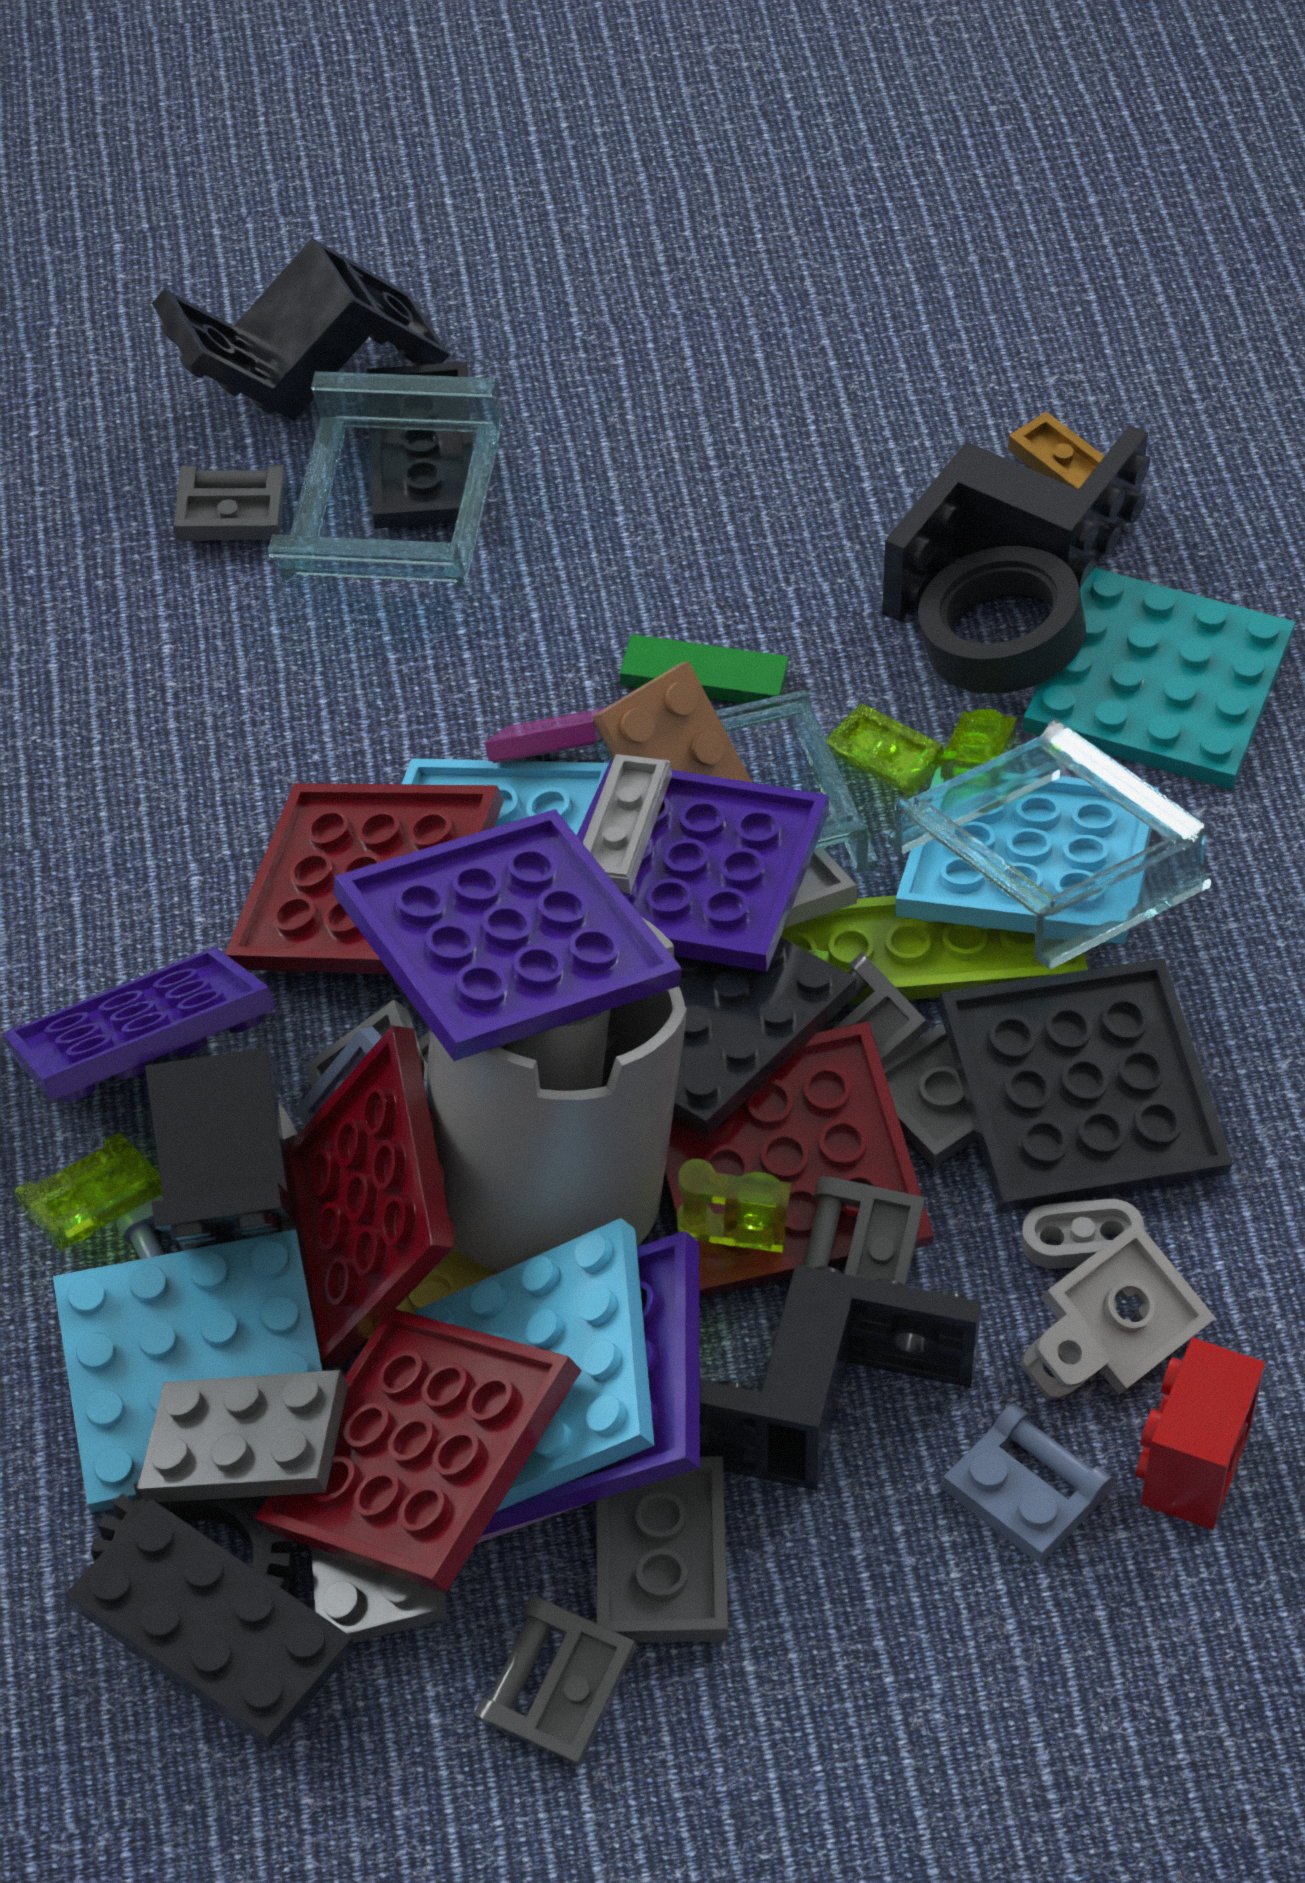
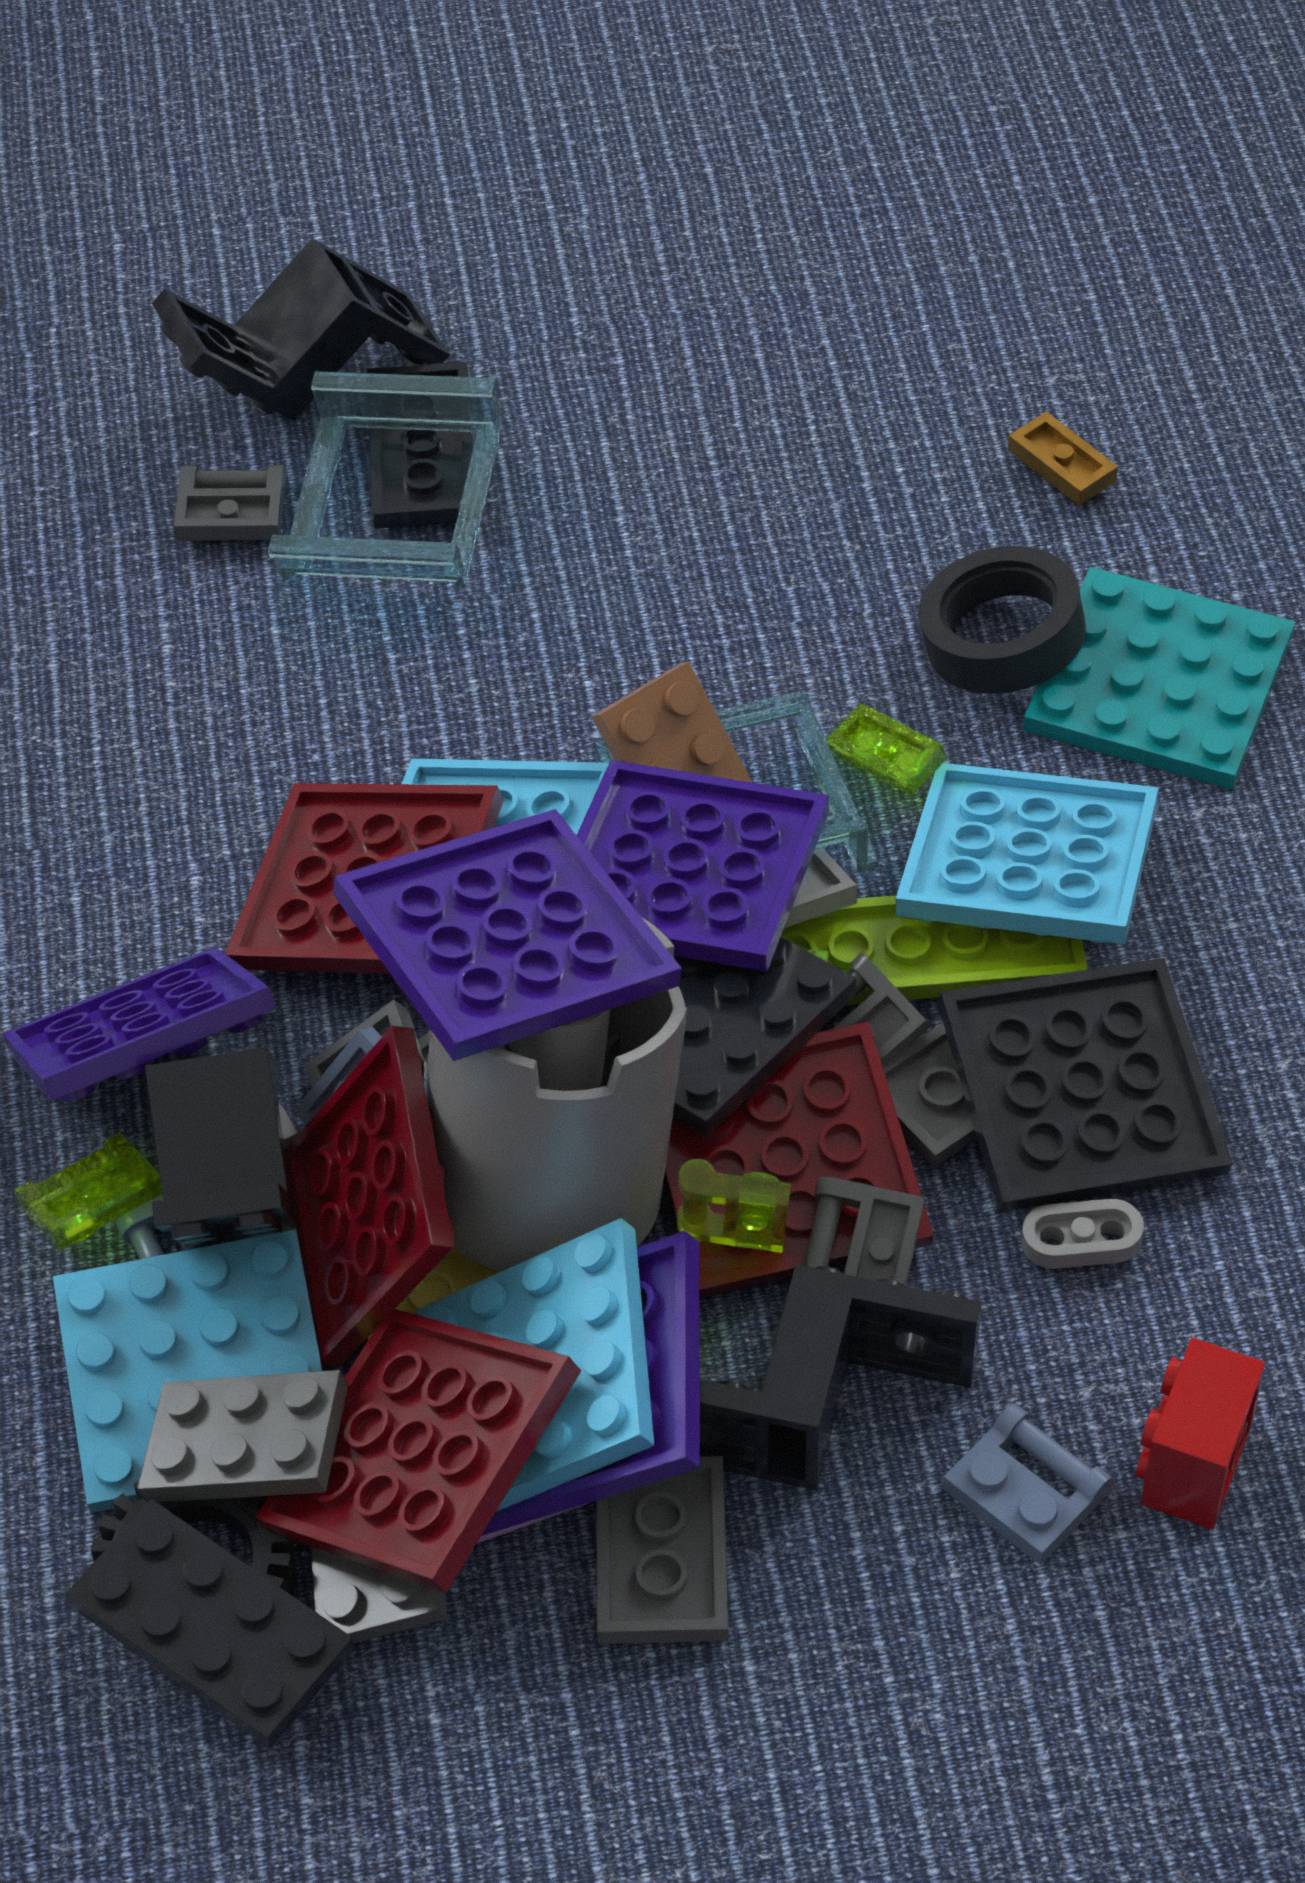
(543, 736): magenta tile -> none
(575, 1687): dark grey plate -> none
(627, 816): light grey tile -> none
(722, 671): green tile -> none
(977, 739): clear neon green plate -> none
(997, 503): black bracket -> none
(1092, 1333): light grey plate -> none
(1097, 906): clear light blue piece -> none

